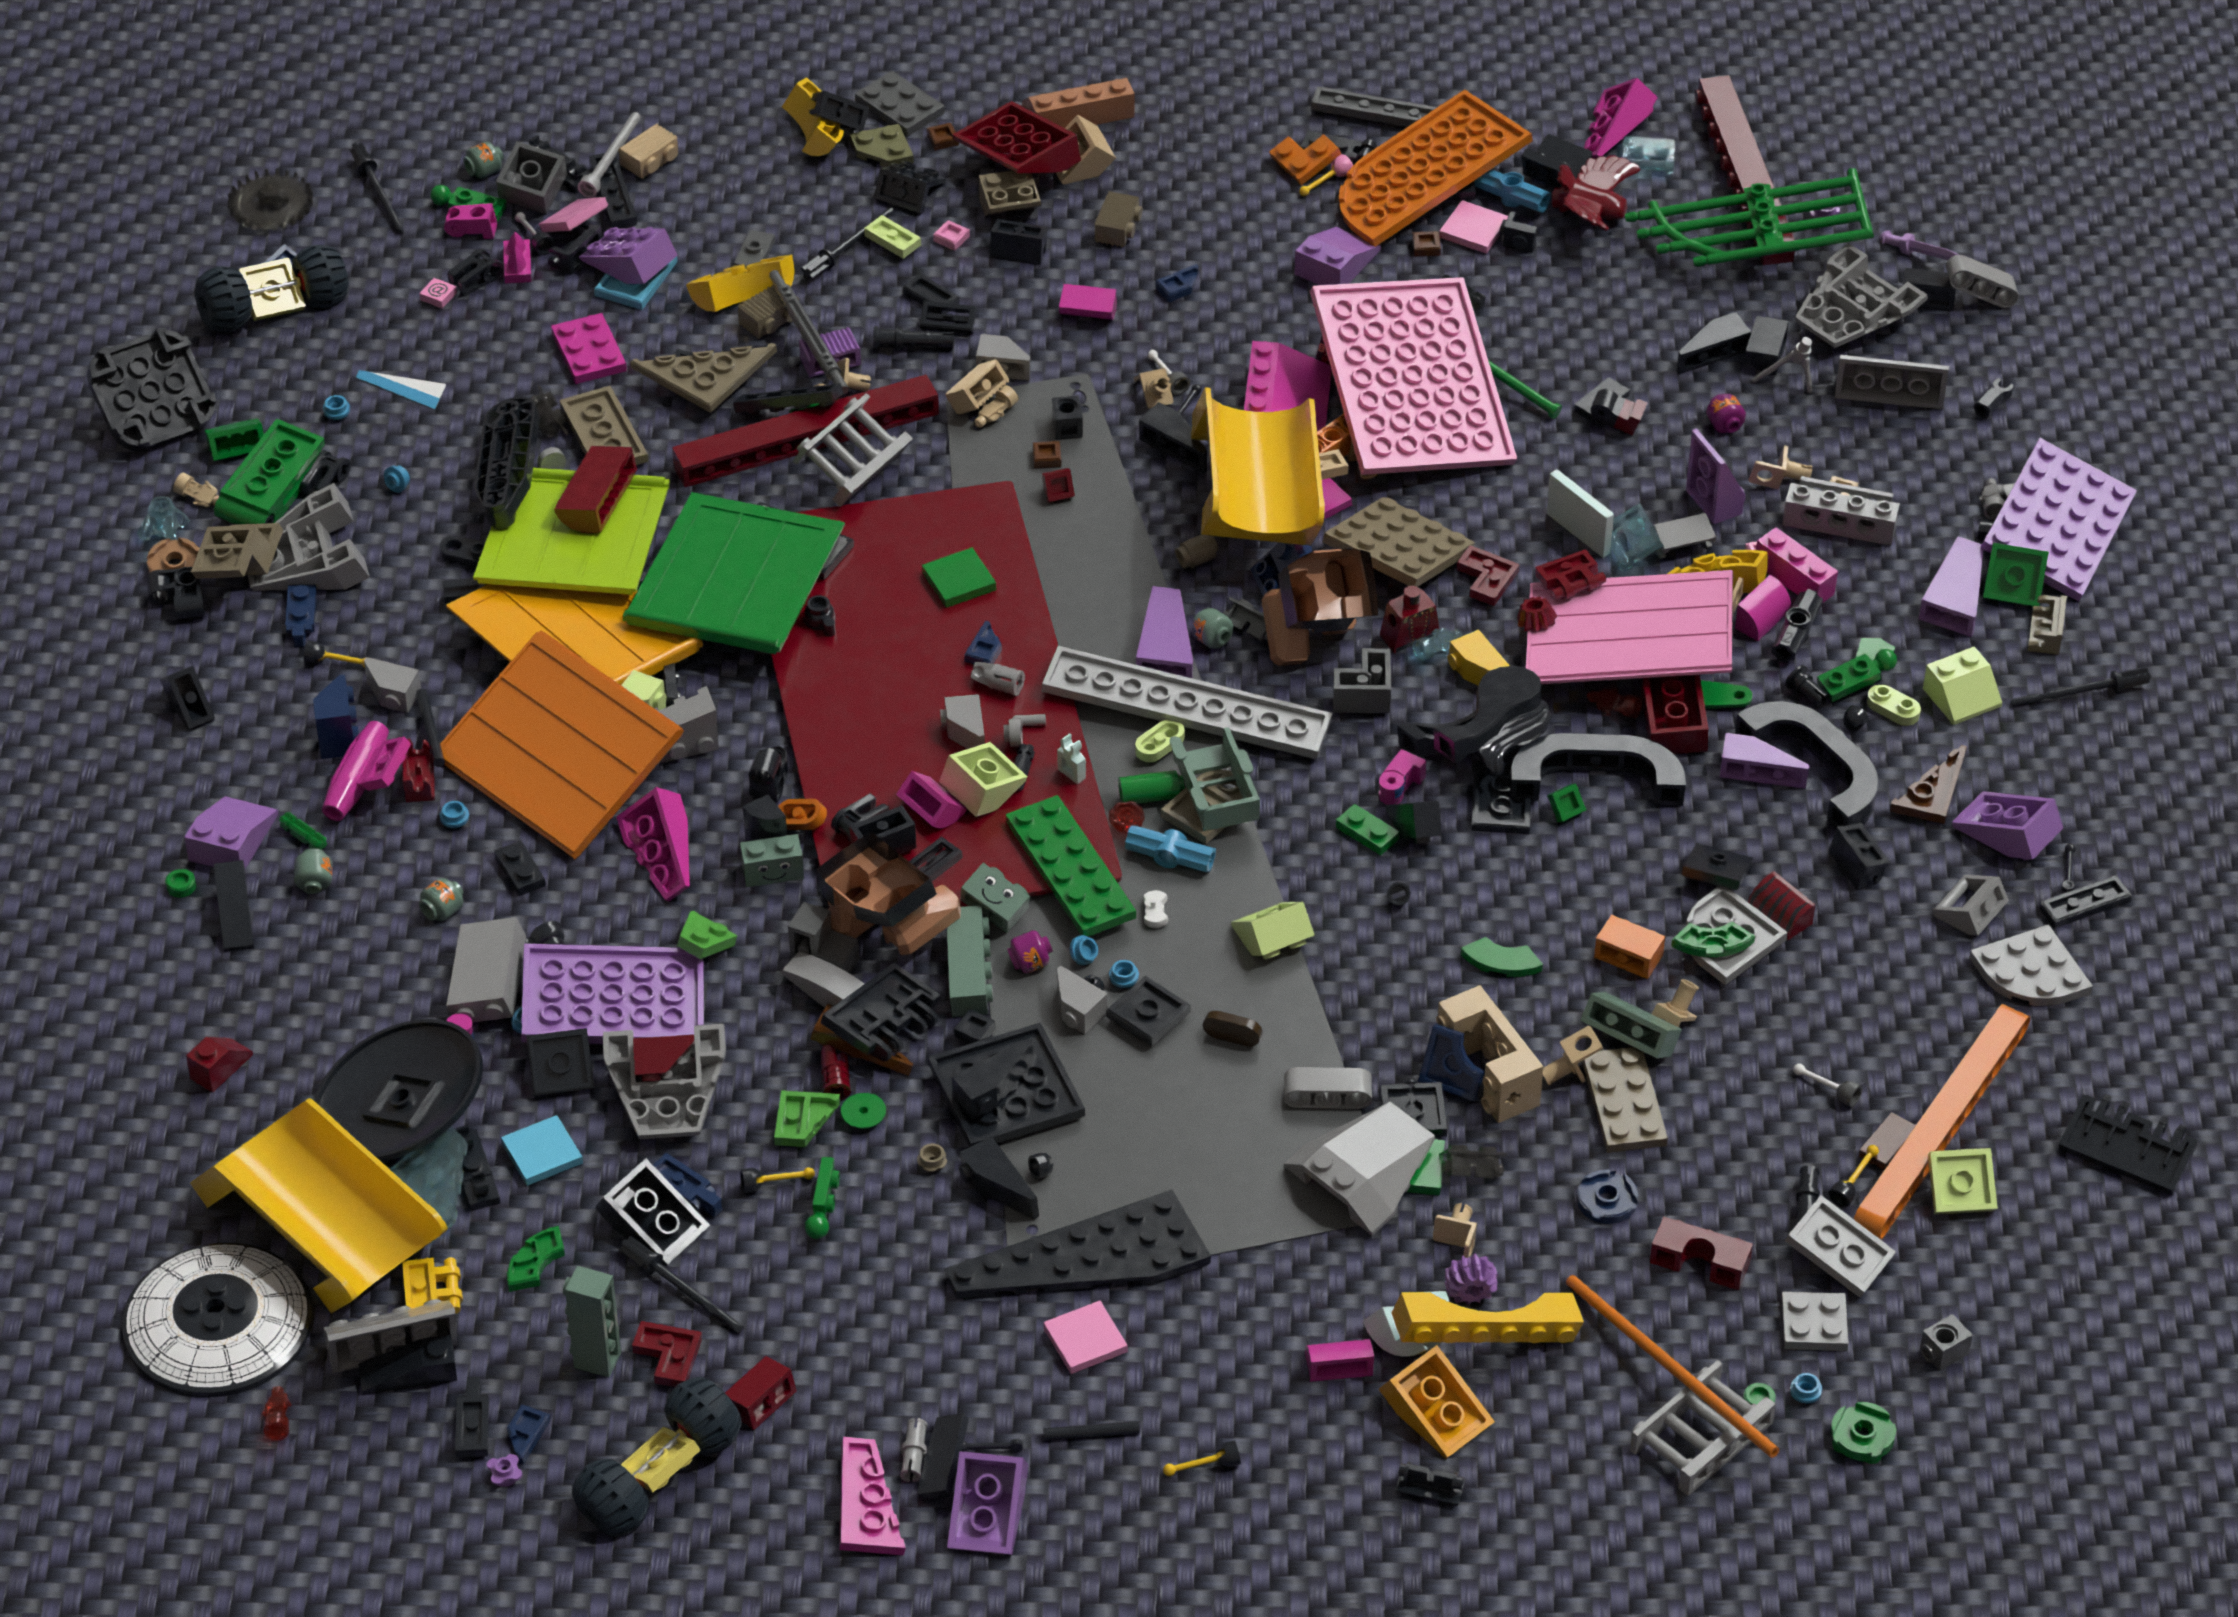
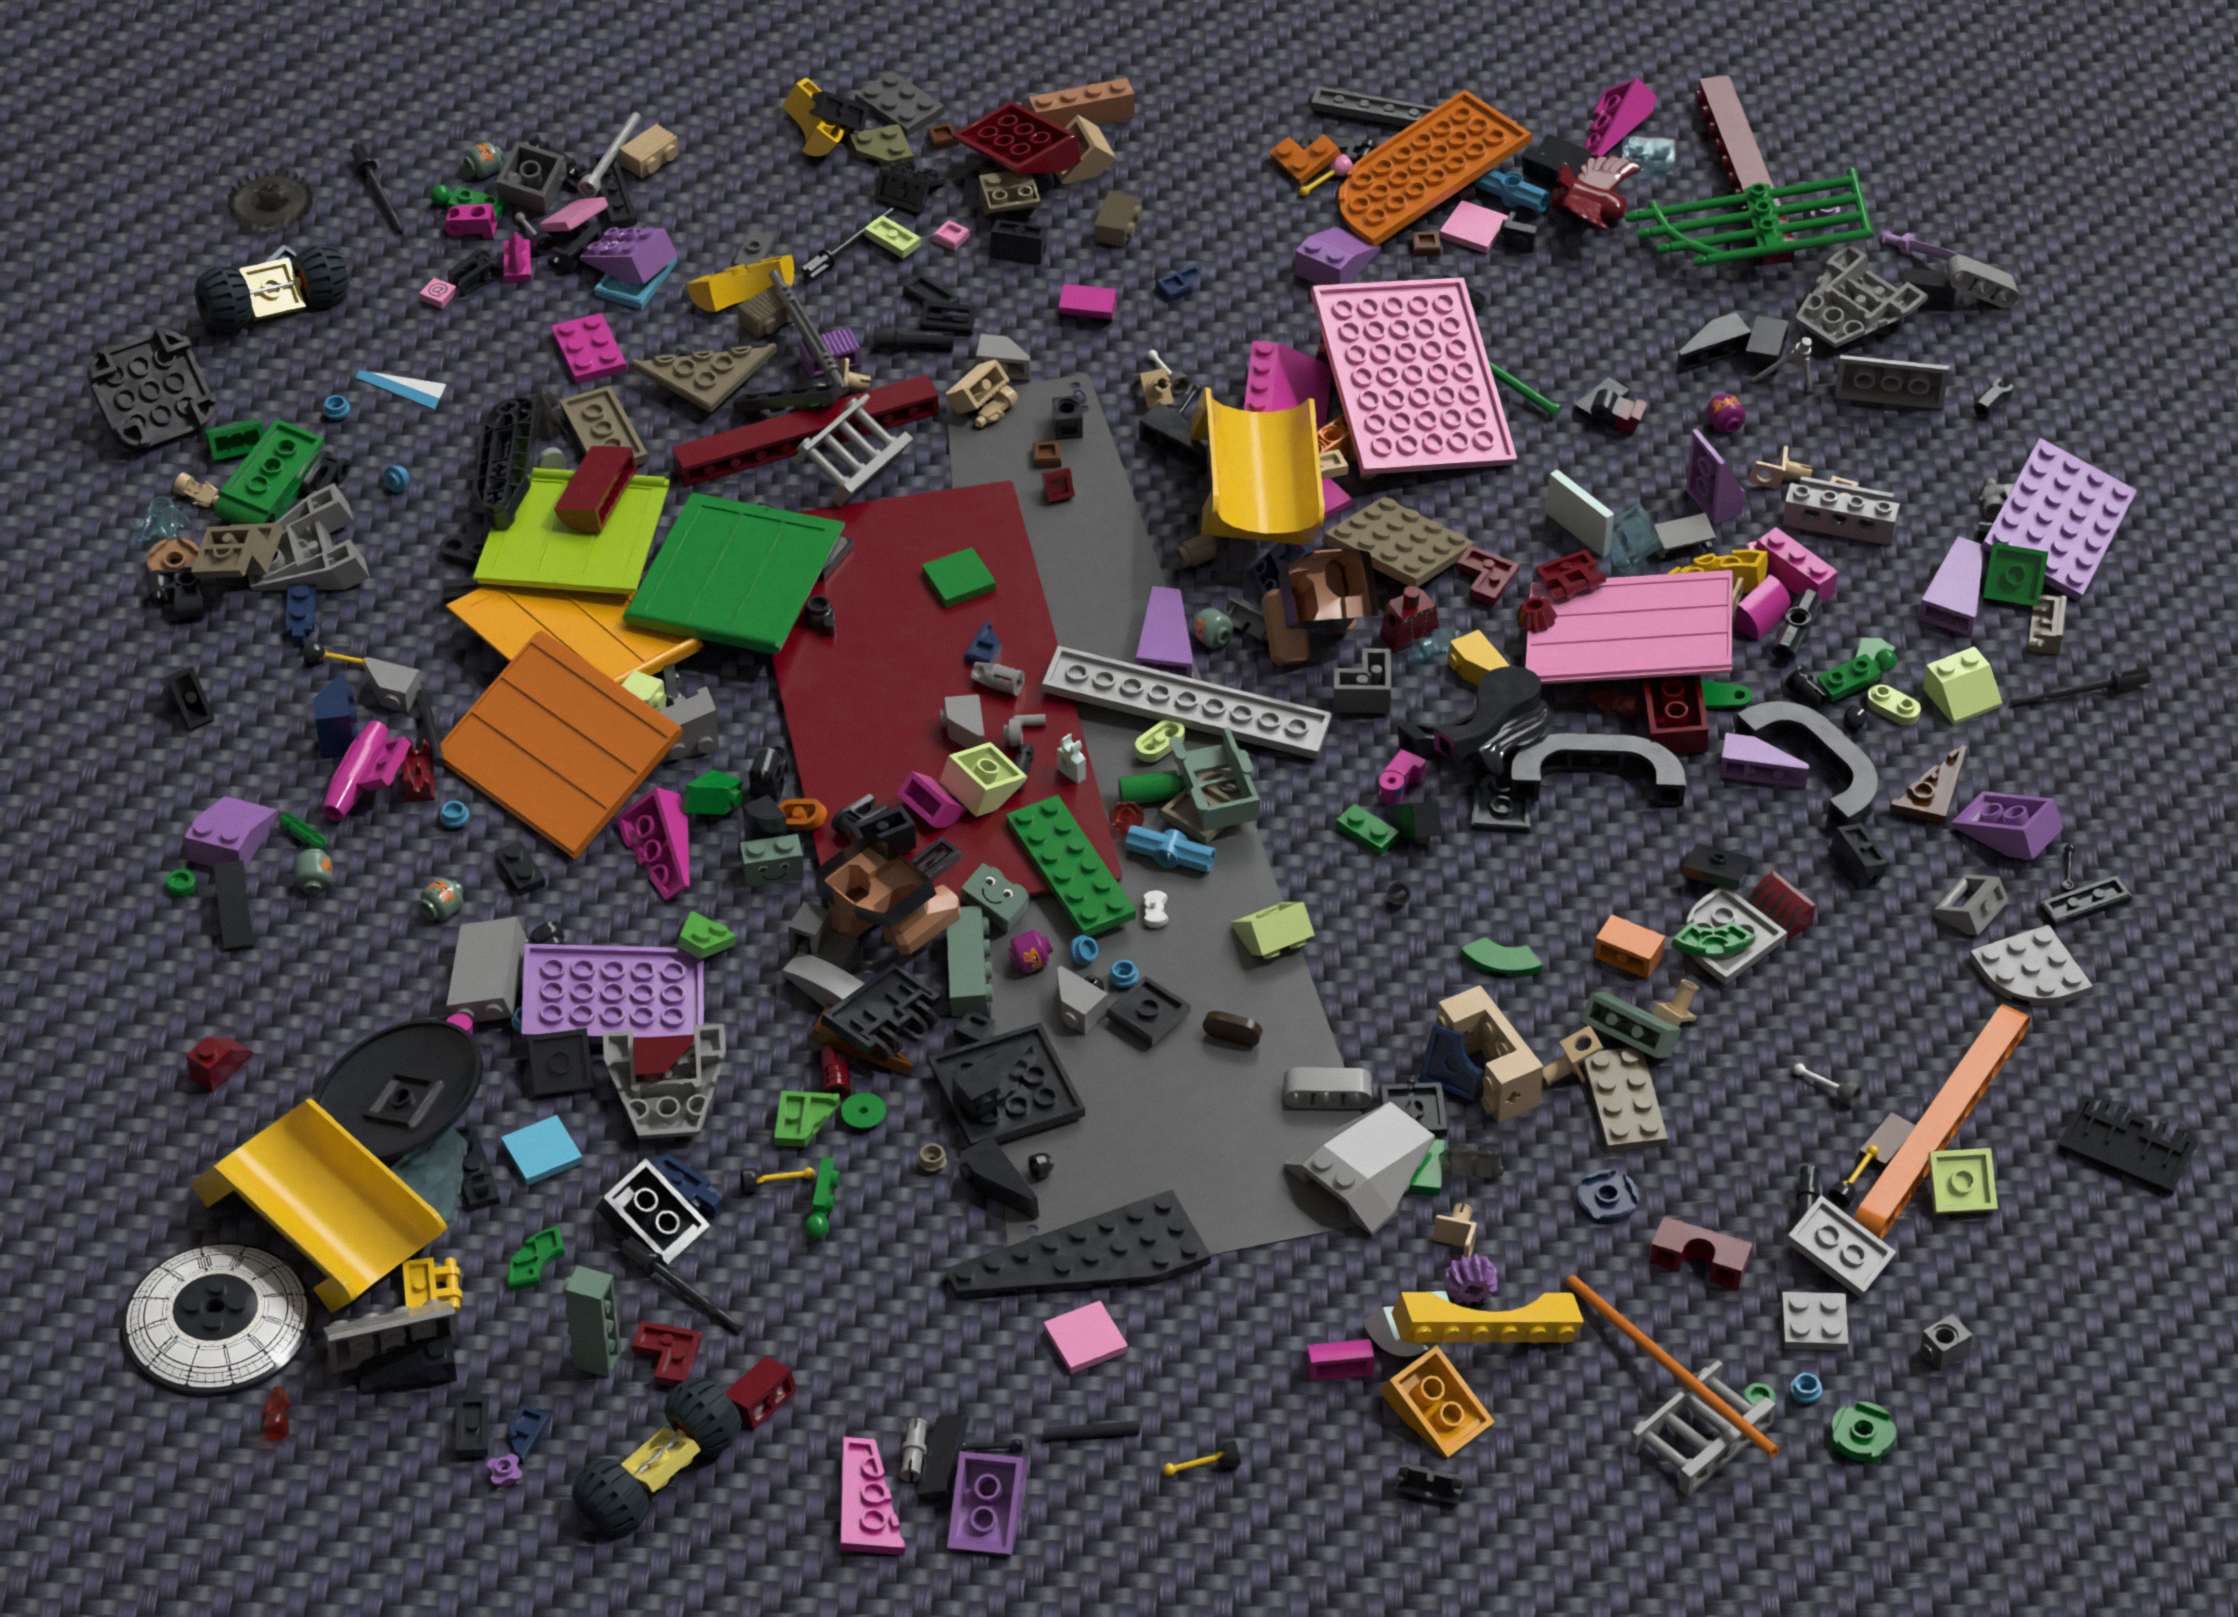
(712, 794): none -> green slope
(1566, 802): green plate -> none

